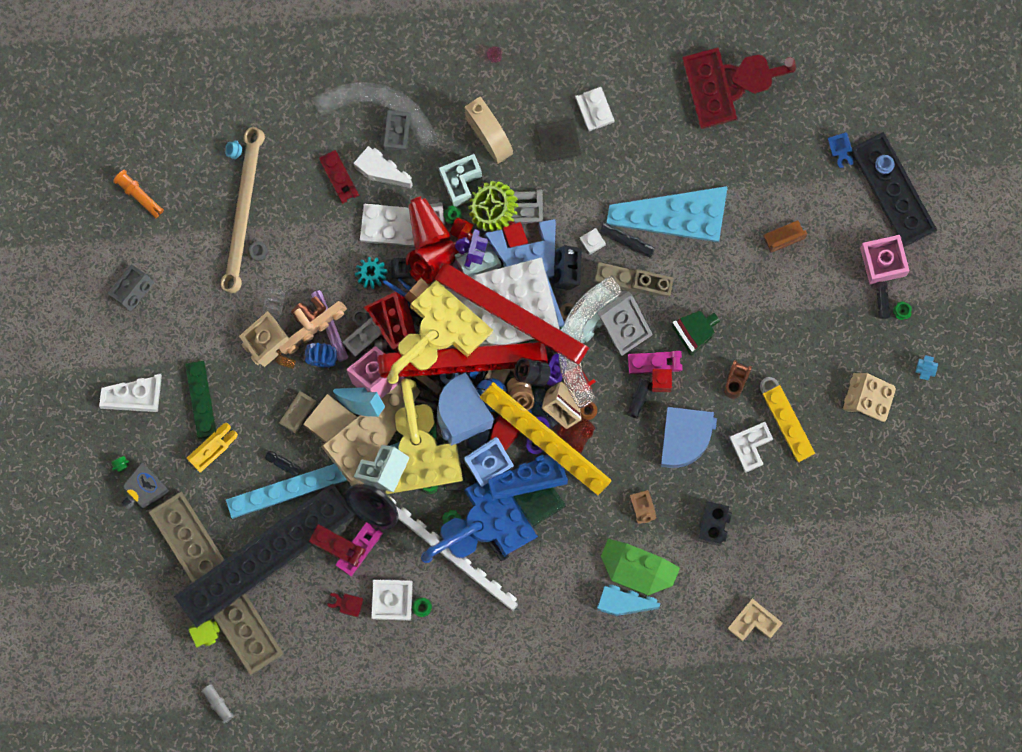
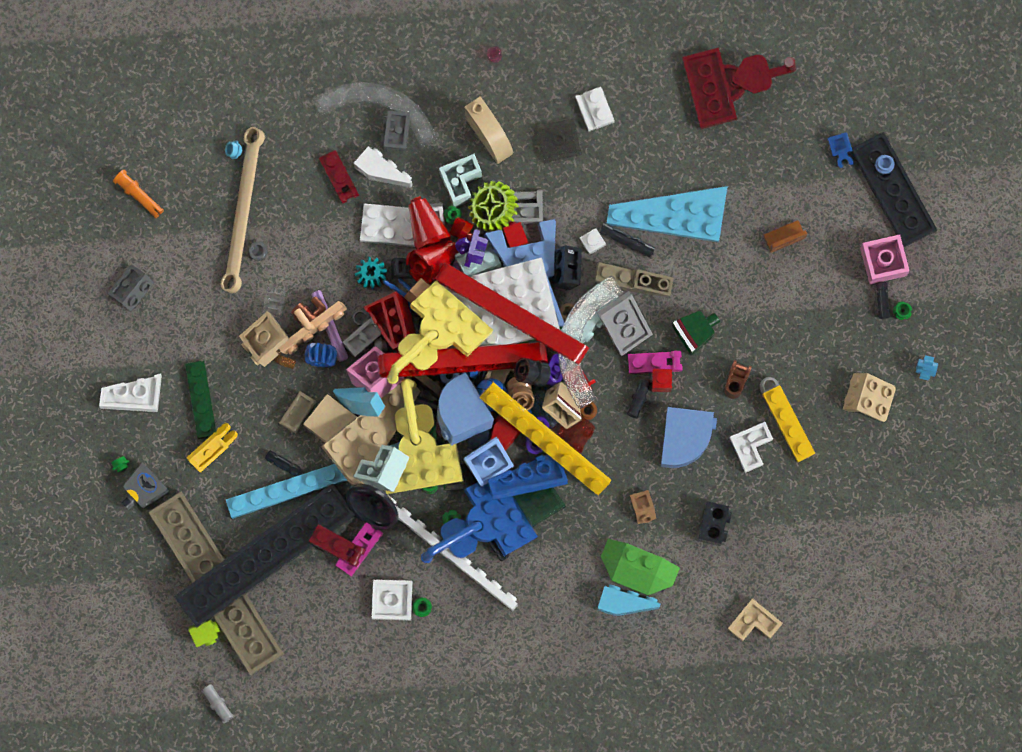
(349, 604): dark red plate -> none

